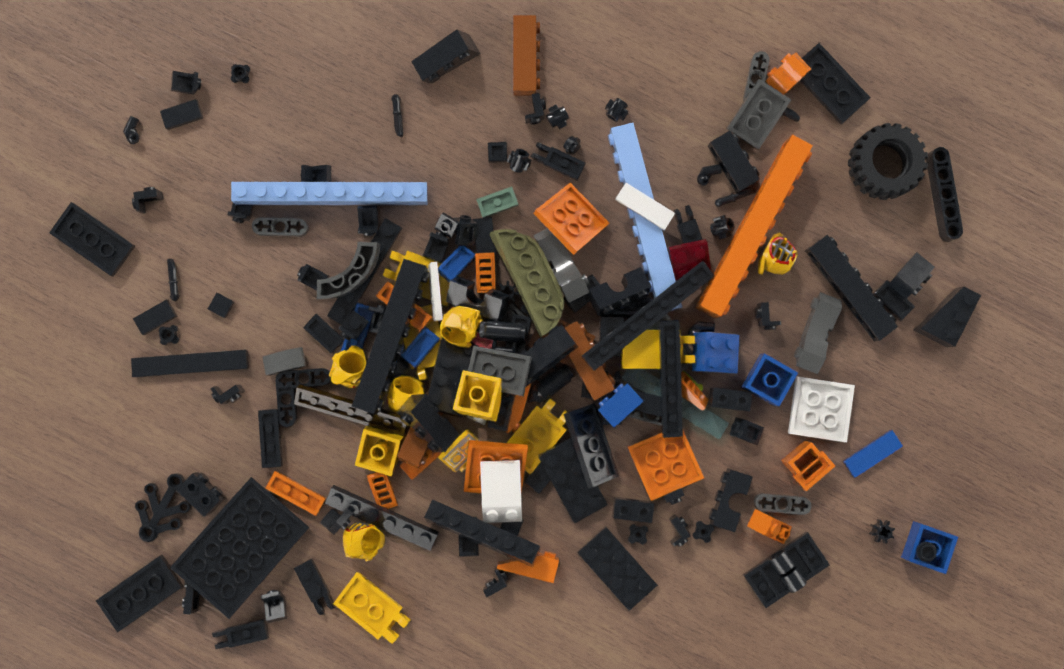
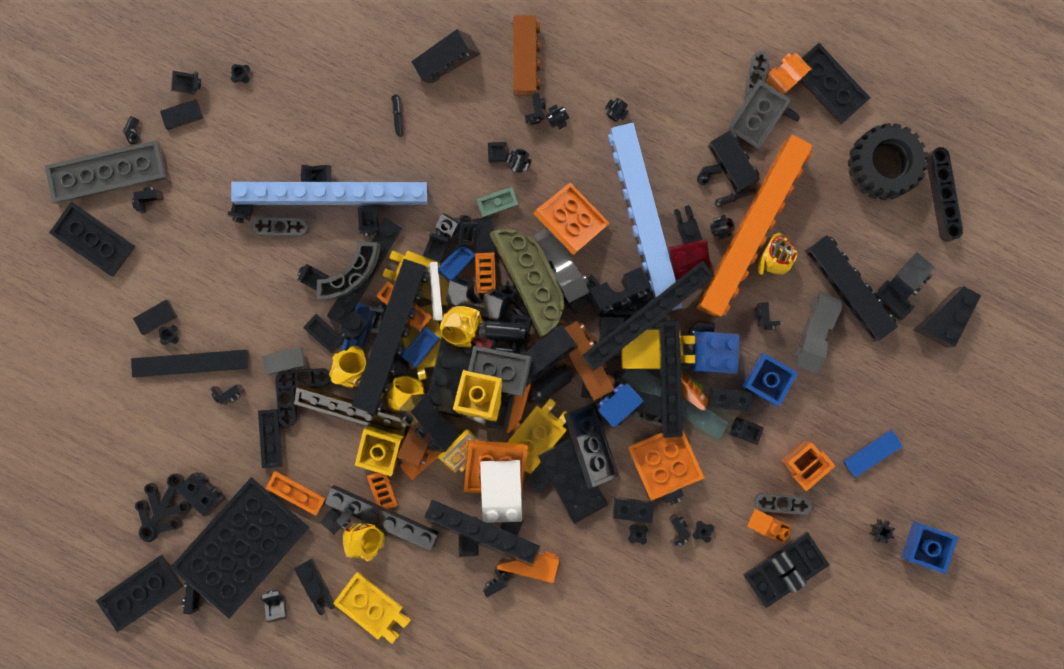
(105, 172): none -> dark grey plate
(172, 280): black piece -> none
(221, 305): black tile -> none
(242, 634): black hinge -> none
(560, 161): black hinge -> none
(572, 145): black plate -> none
(617, 568): black plate -> none
(645, 206): white tile -> none
(732, 483): black arch -> none
(821, 409): white plate -> none
(926, 551): black plate -> none

